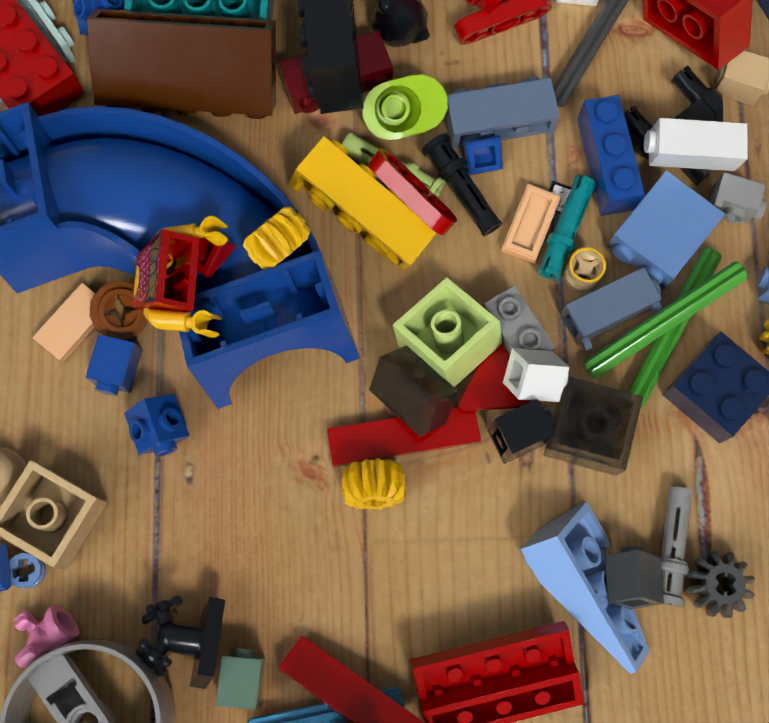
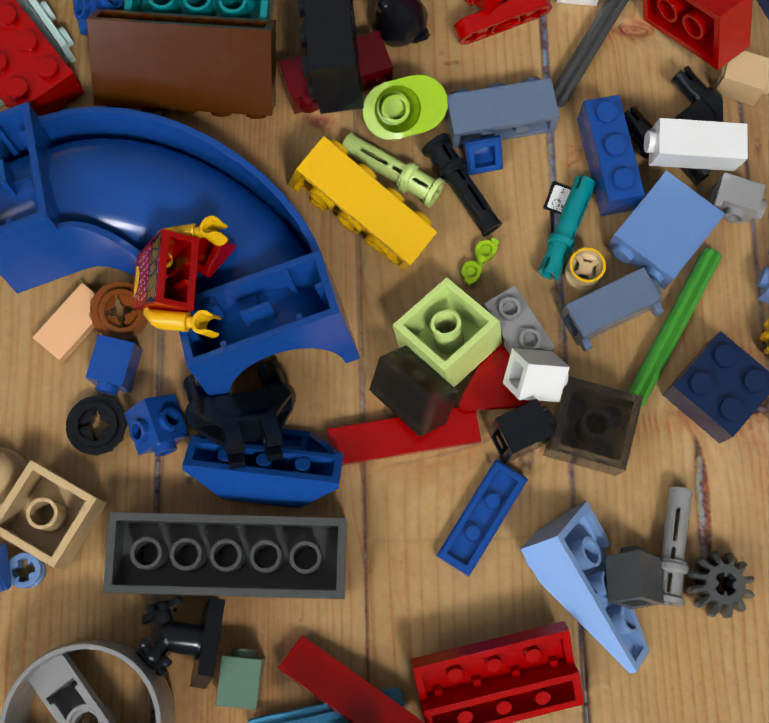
(53, 631): bright pink piece -> none
(84, 414): none -> black gear
(226, 555): none -> dark grey brick
(243, 415): none -> black connector
(276, 238): yellow gear -> none
(303, 475): none -> blue wedge
(373, 484): yellow gear -> none
(412, 191): beam -> none
(482, 518): none -> blue tile
(483, 253): none -> lime piece
(531, 223): light nougat tile -> none
(665, 319): bright green axle -> none

